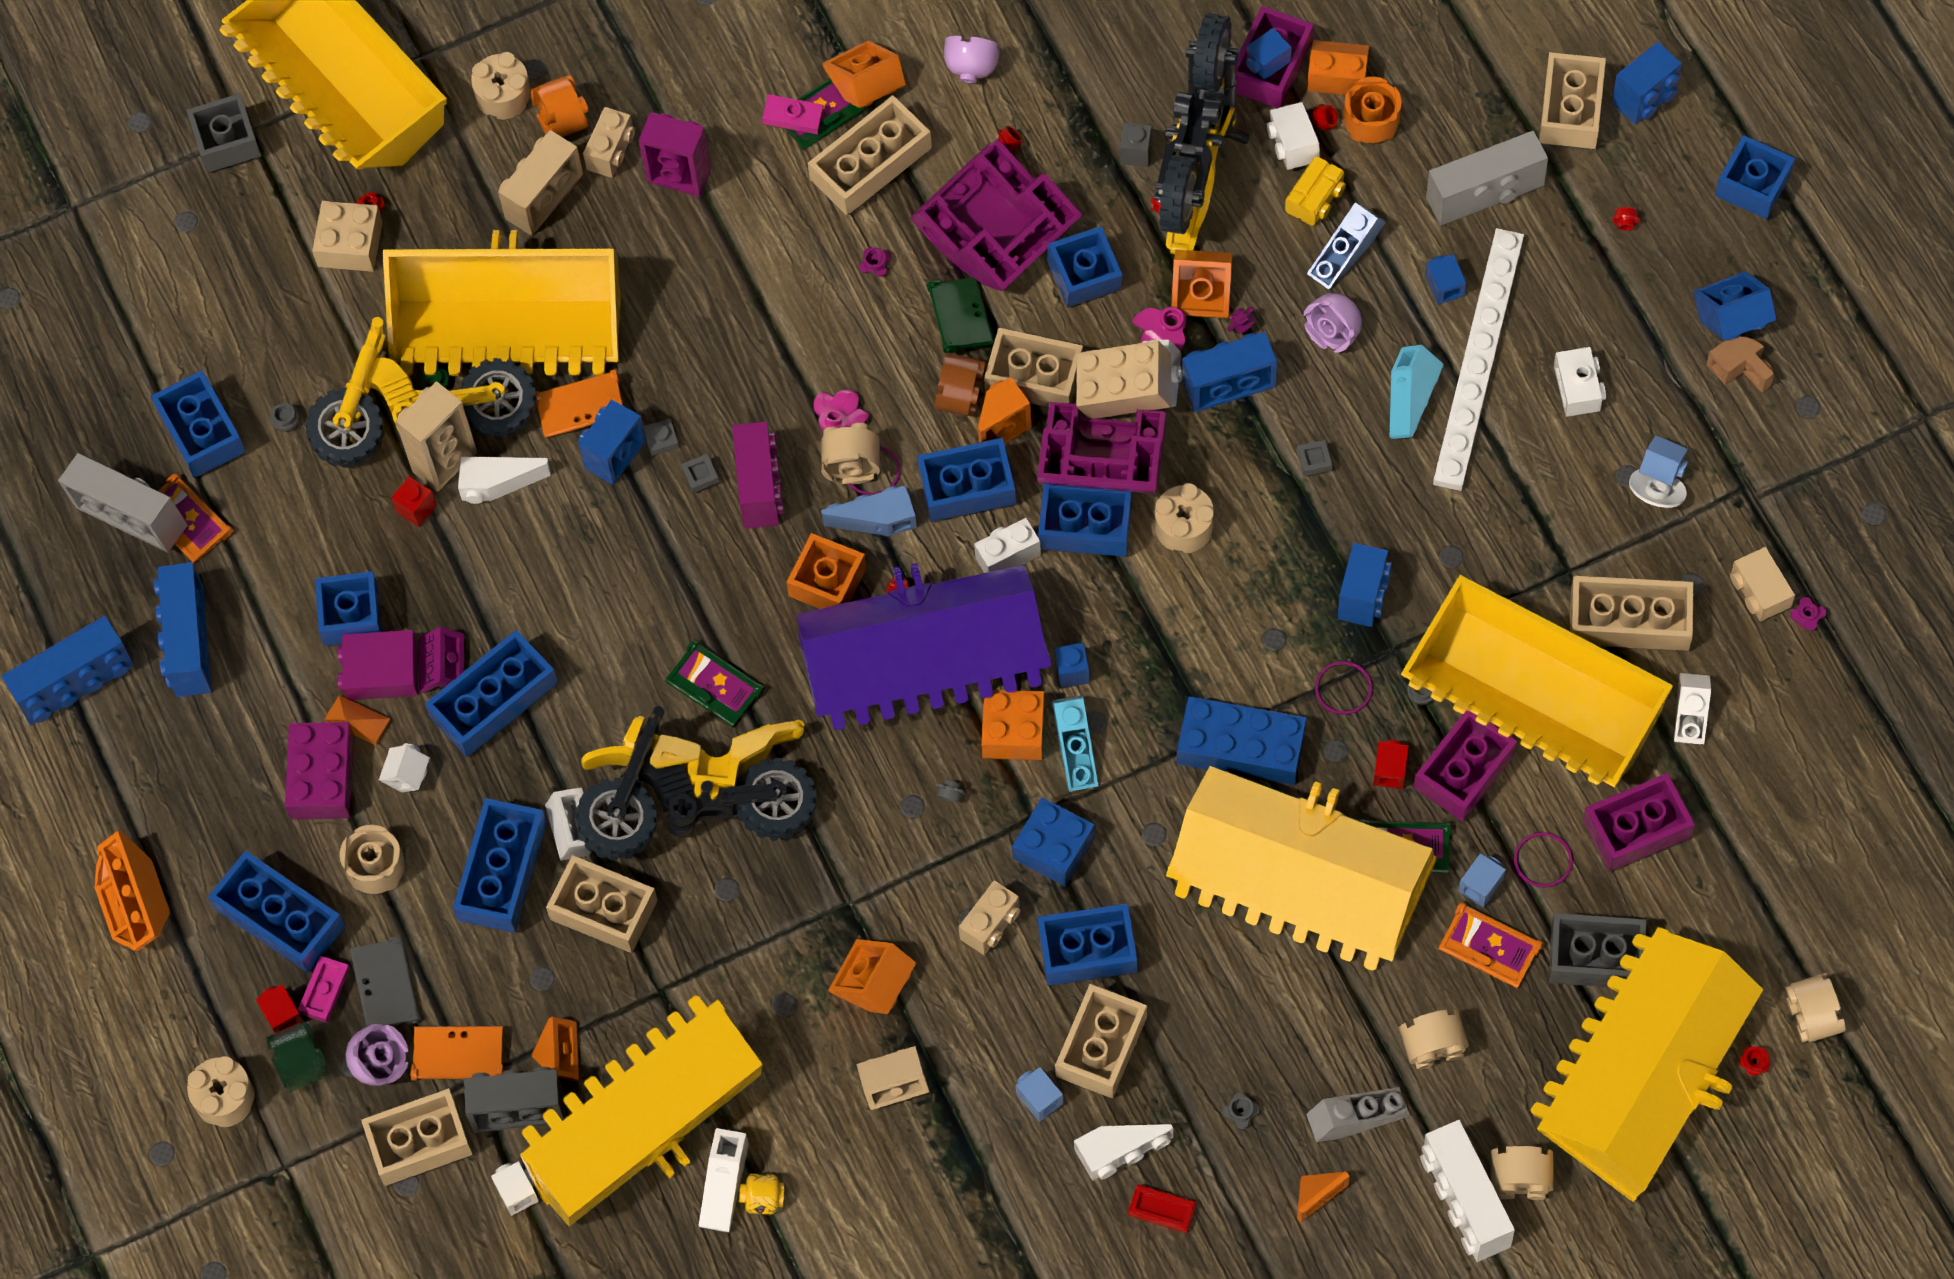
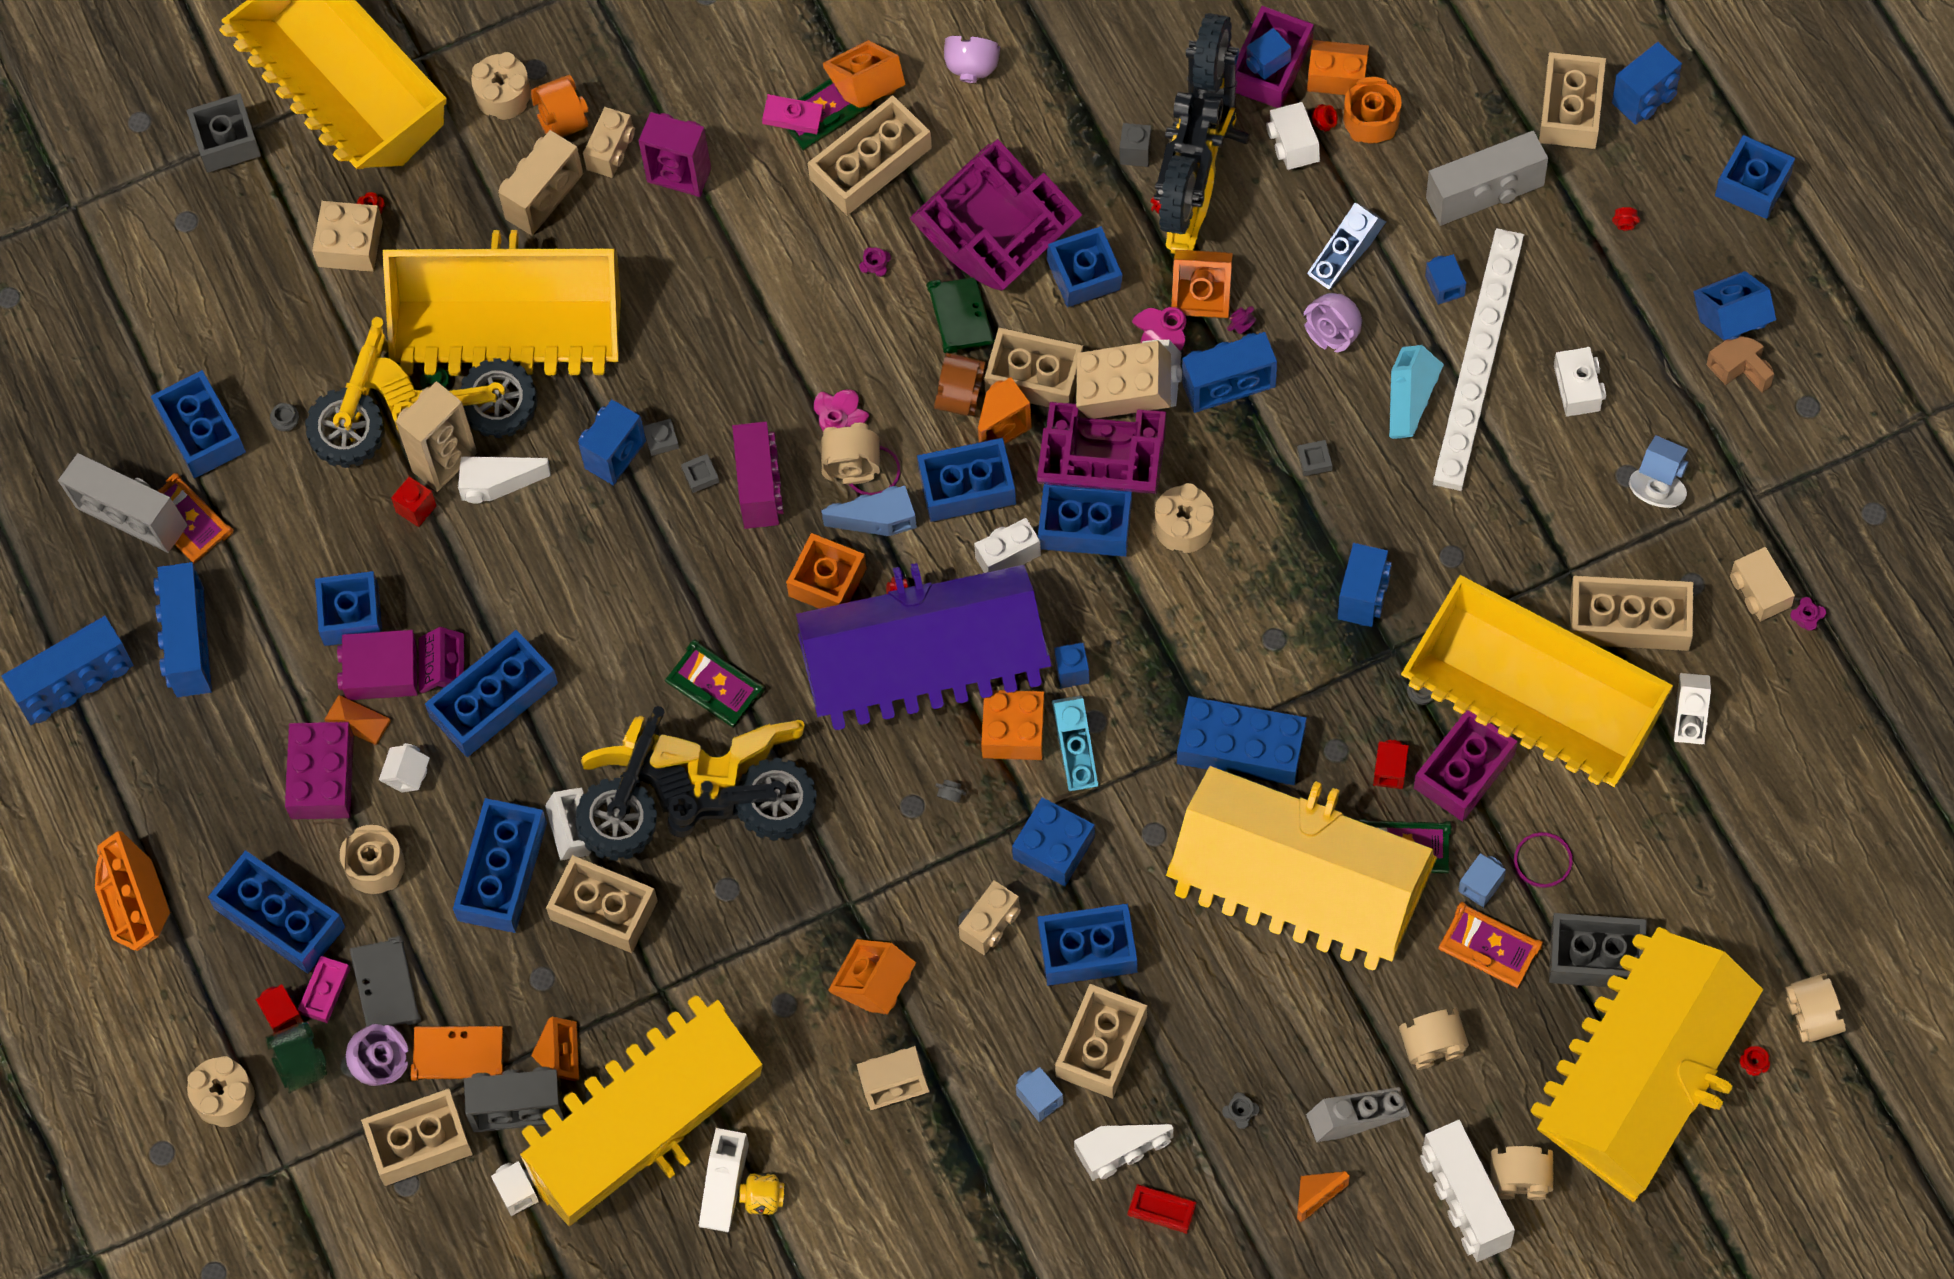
(576, 400): orange door -> none
(1010, 138): red plate -> none
(1315, 191): yellow brick -> none
(1349, 664): magenta piece -> none
(1638, 822): magenta brick -> none

